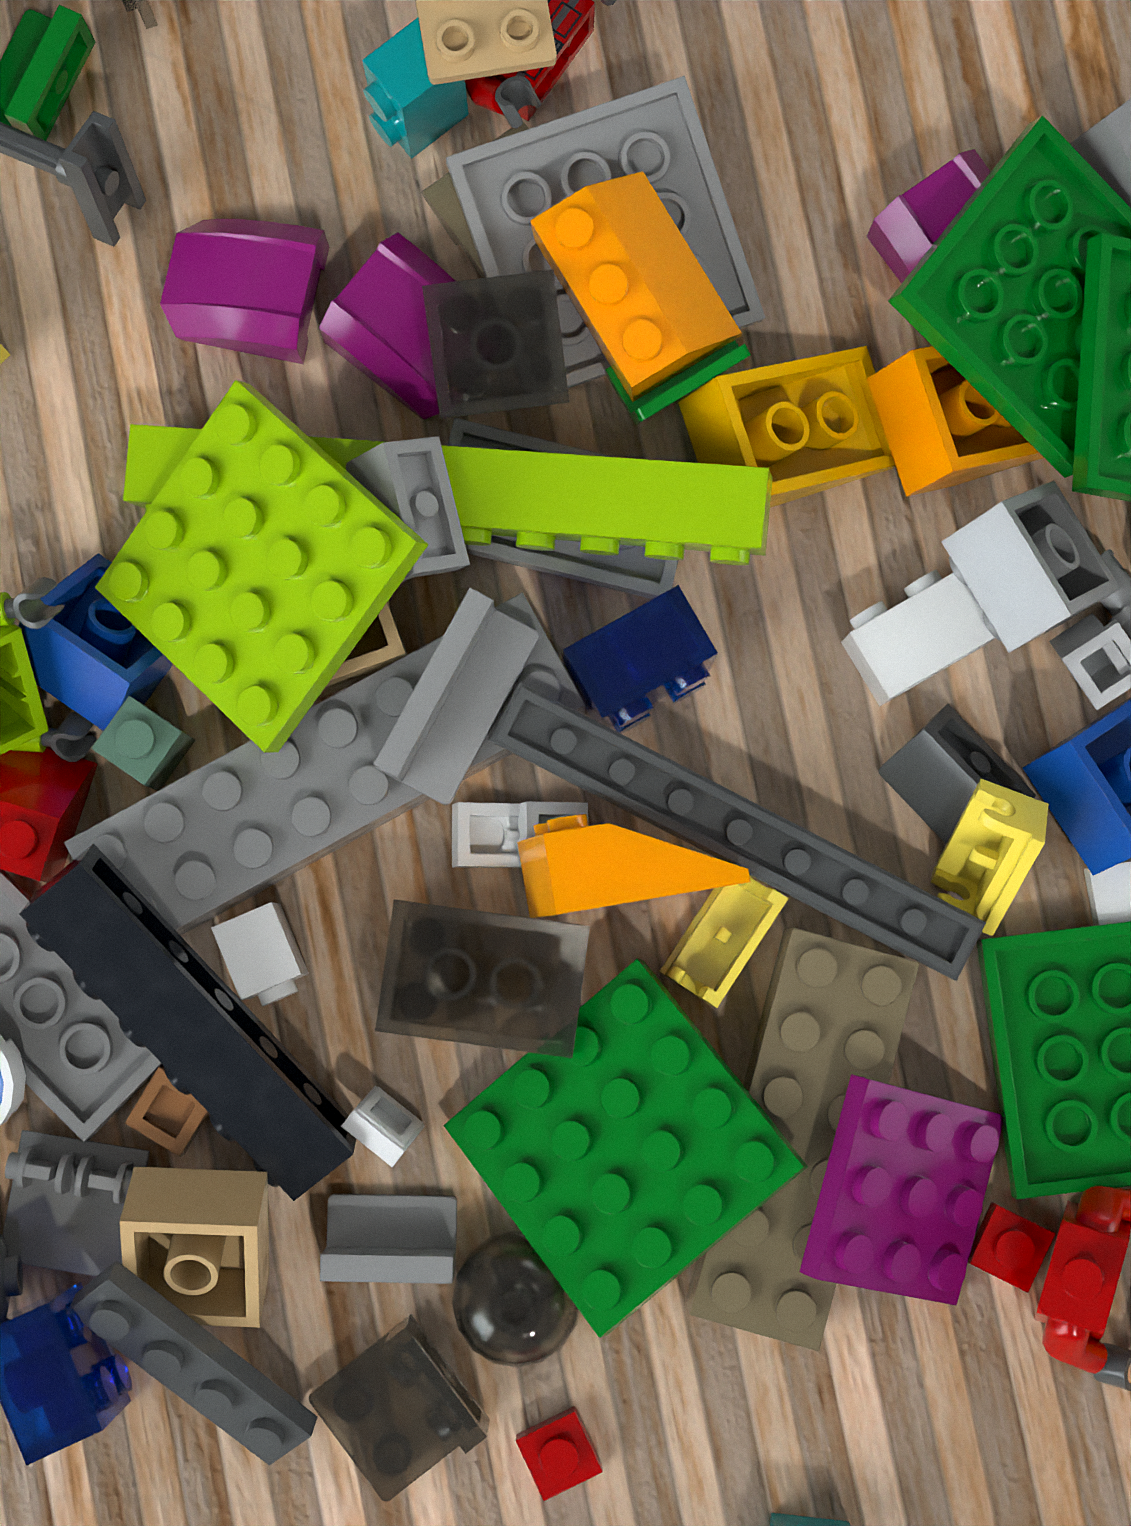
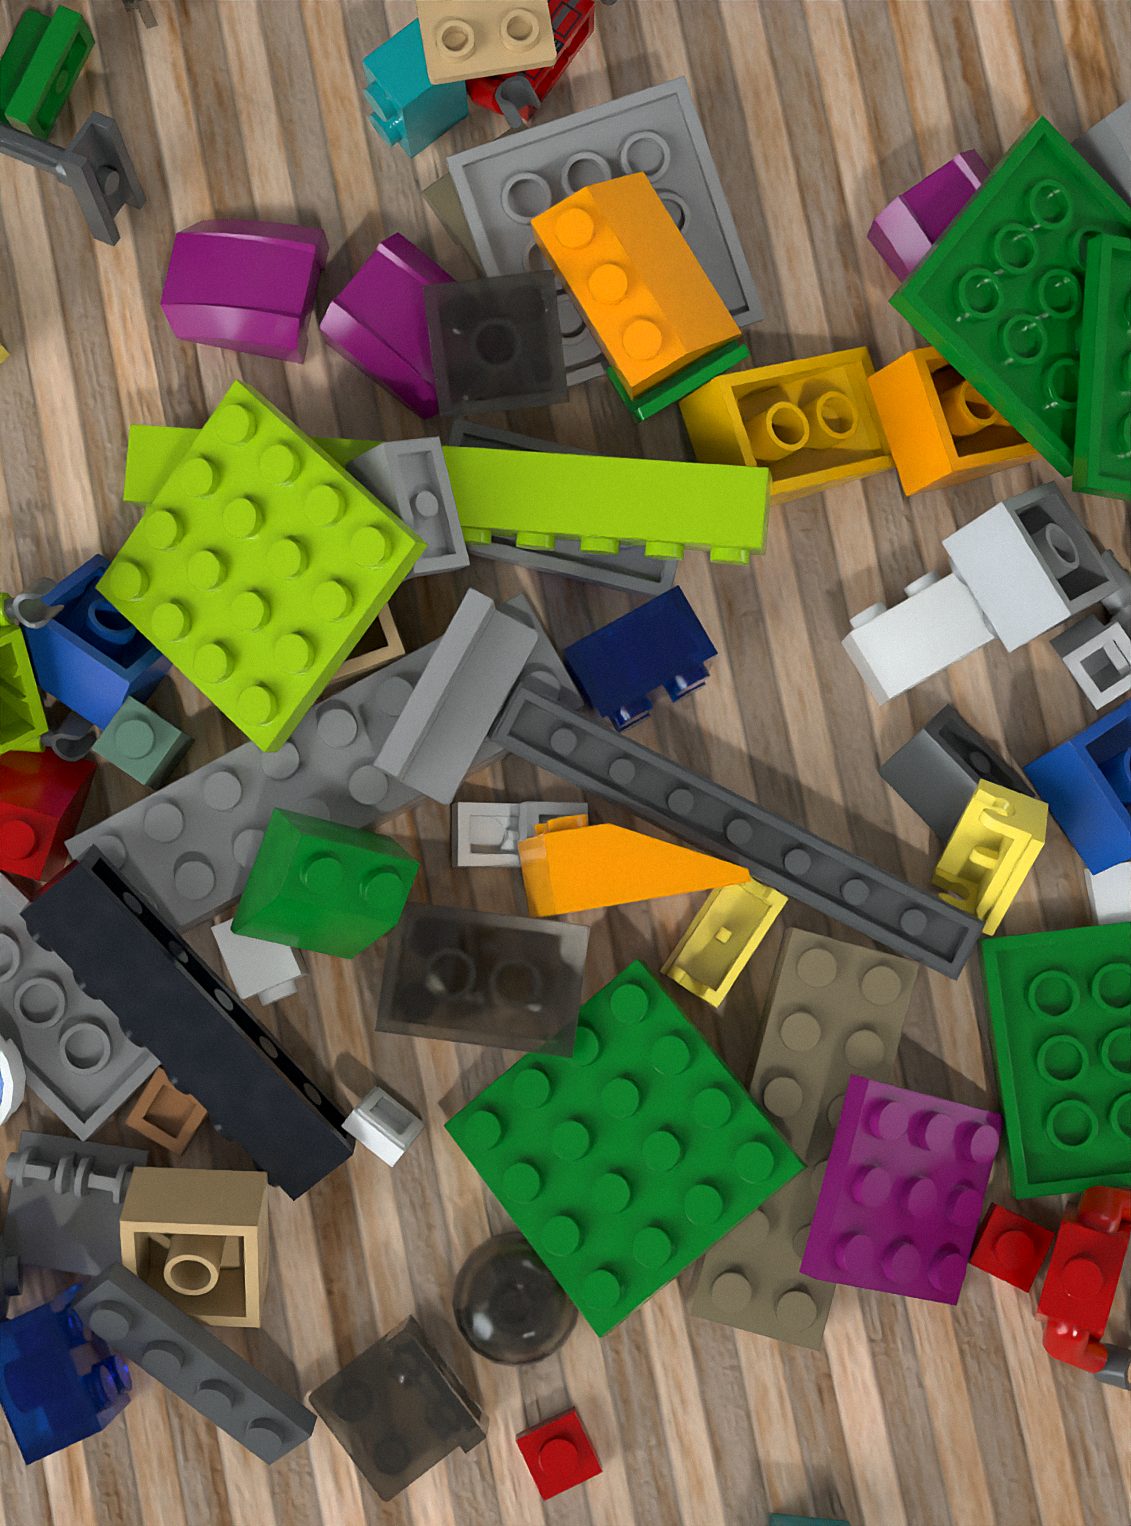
(324, 886): none -> green slope
(390, 1238): light grey panel -> none

